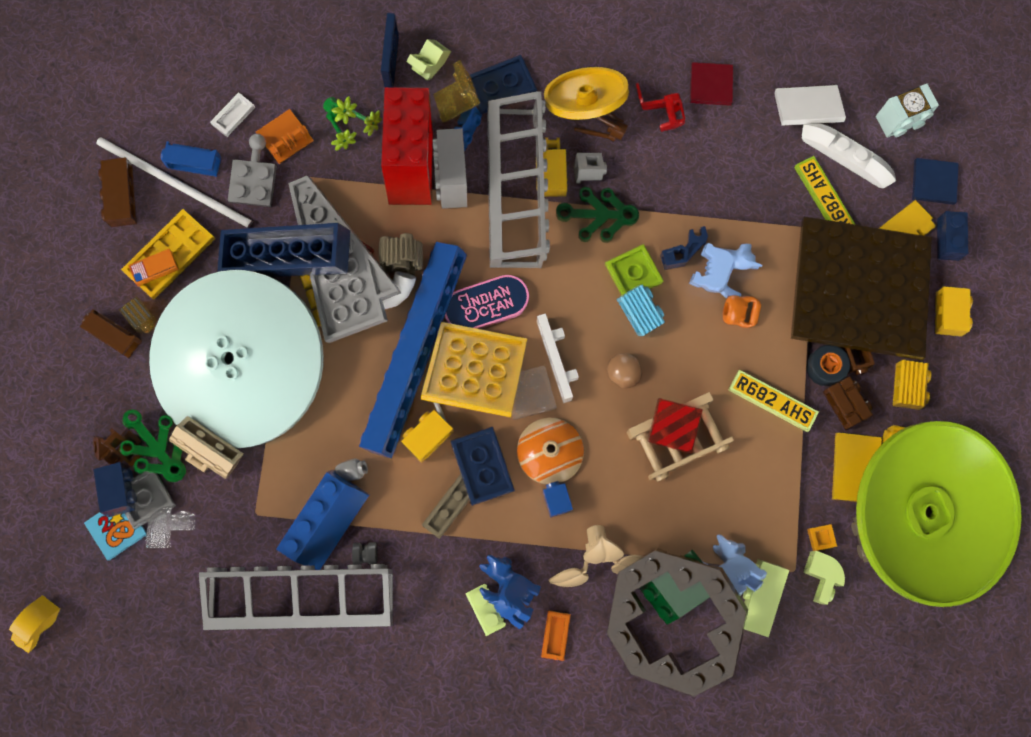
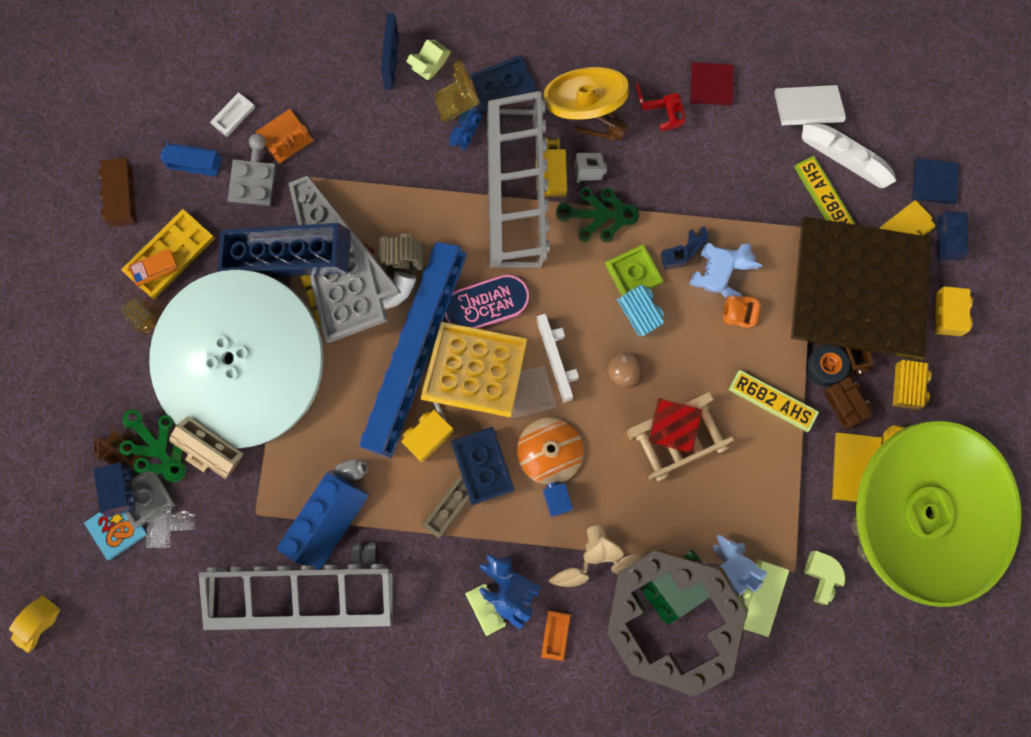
(110, 333): reddish brown window -> none
(175, 183): white piece -> none
(338, 110): lime plant -> none
(407, 146): red window -> none
(450, 168): light grey brick -> none
(822, 537): light orange plate -> none
(907, 111): light aqua brick -> none

